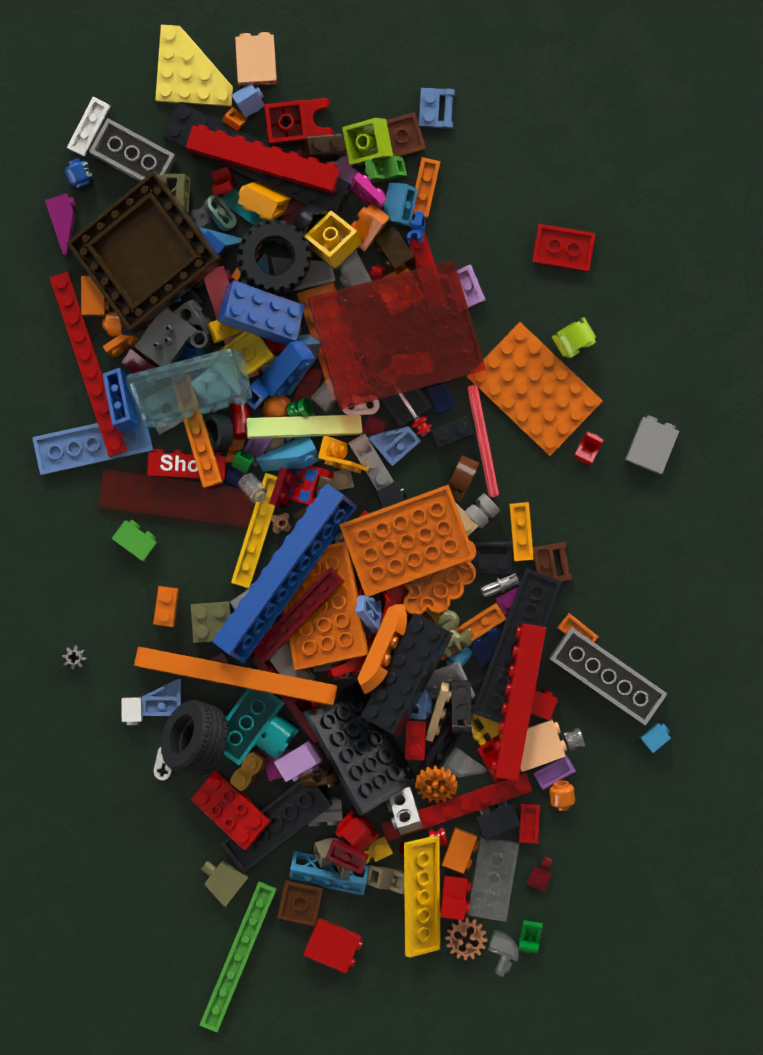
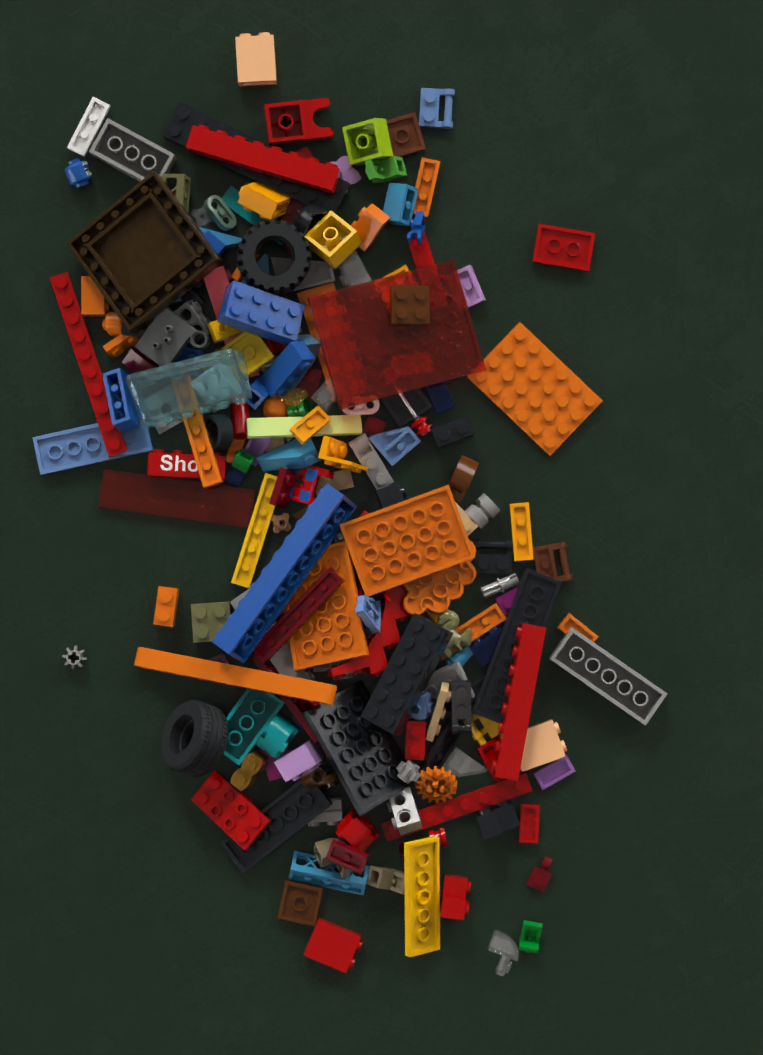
(62, 216): magenta slope -> none
(132, 710): white brick -> none
(135, 540): bright green brick -> none
(158, 765): white beam -> none
(162, 700): medium blue wing -> none
(187, 73): light yellow plate -> none
(223, 181): red bracket -> none
(223, 880): olive torso -> none
(234, 119): orange plate -> none
(238, 956): bright green plate -> none
(248, 100): medium blue brick -> none
(252, 488): clear brick -> none
(294, 396): none -> clear yellow plate
(310, 425): none -> light orange plate
(323, 146): dark brown brick -> none
(366, 192): dark pink plate -> none
(377, 271): red plate -> none
(379, 655): orange brick -> none
(379, 849): yellow plate -> none
(395, 250): dark brown brick -> none
(408, 771): none -> light grey gear
(409, 304): none -> reddish brown plate
(455, 942): nougat gear -> none
(459, 850): orange brick -> none
(483, 441): coral axle -> none
(493, 878): clear brick -> none
(543, 704): red brick -> none
(562, 795): orange head -> none
(574, 337): lime brick -> none
(574, 739): clear wheel -> none
(588, 448): red bracket -> none
(652, 445): light grey brick -> none
(655, 736): dark azure brick -> none

